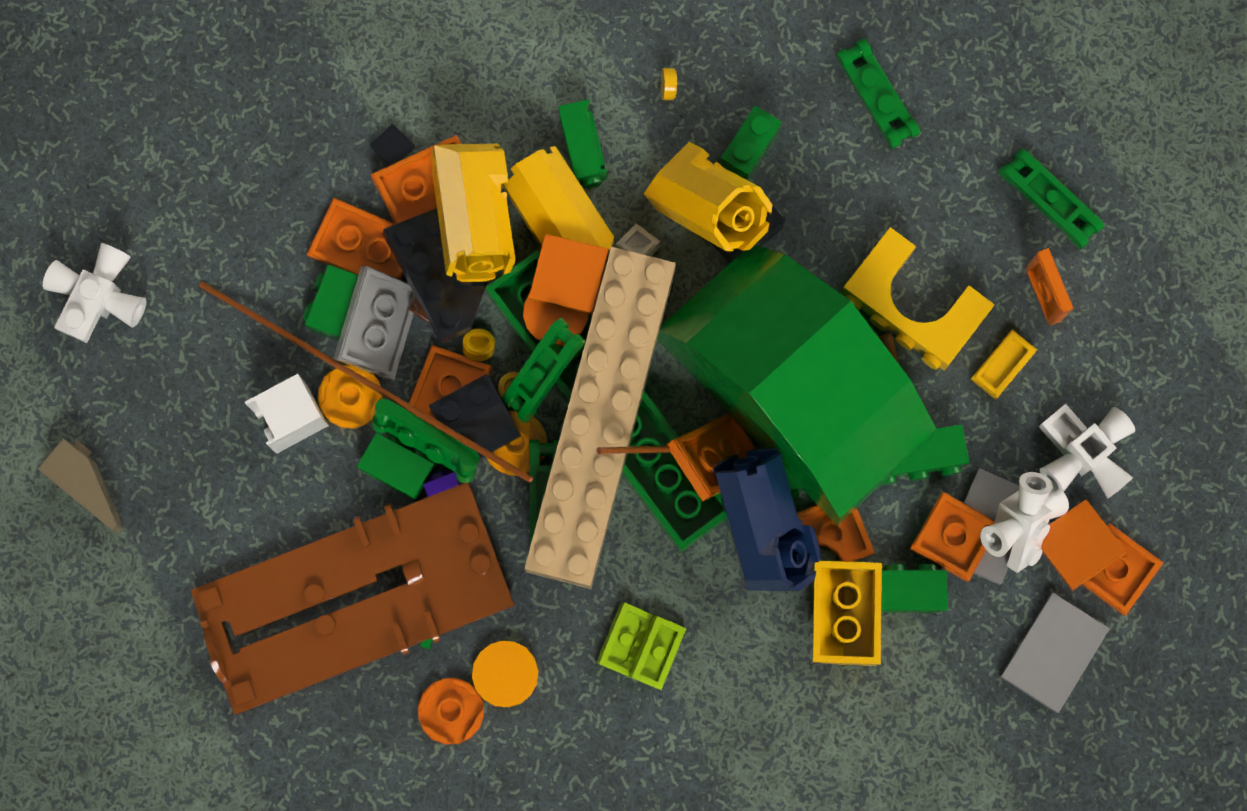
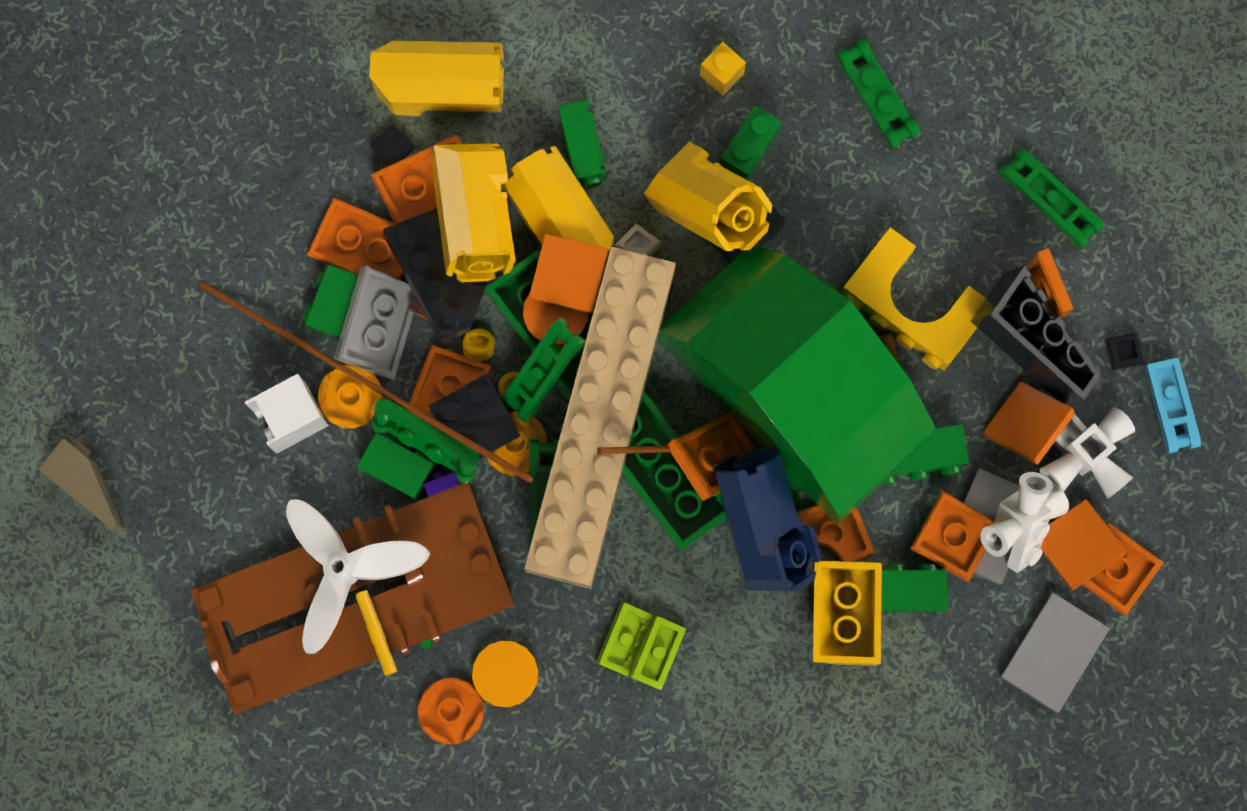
(93, 294): white brick -> none
(367, 563): none -> white piece
(376, 633): none -> yellow piece
(438, 76): none -> yellow brick
(668, 84): yellow tile -> none
(722, 68): none -> yellow brick
(1003, 364): yellow tile -> none
(1029, 423): none -> orange tile
(1036, 339): none -> black wedge
(1124, 351): none -> black tile
(1172, 404): none -> medium azure plate

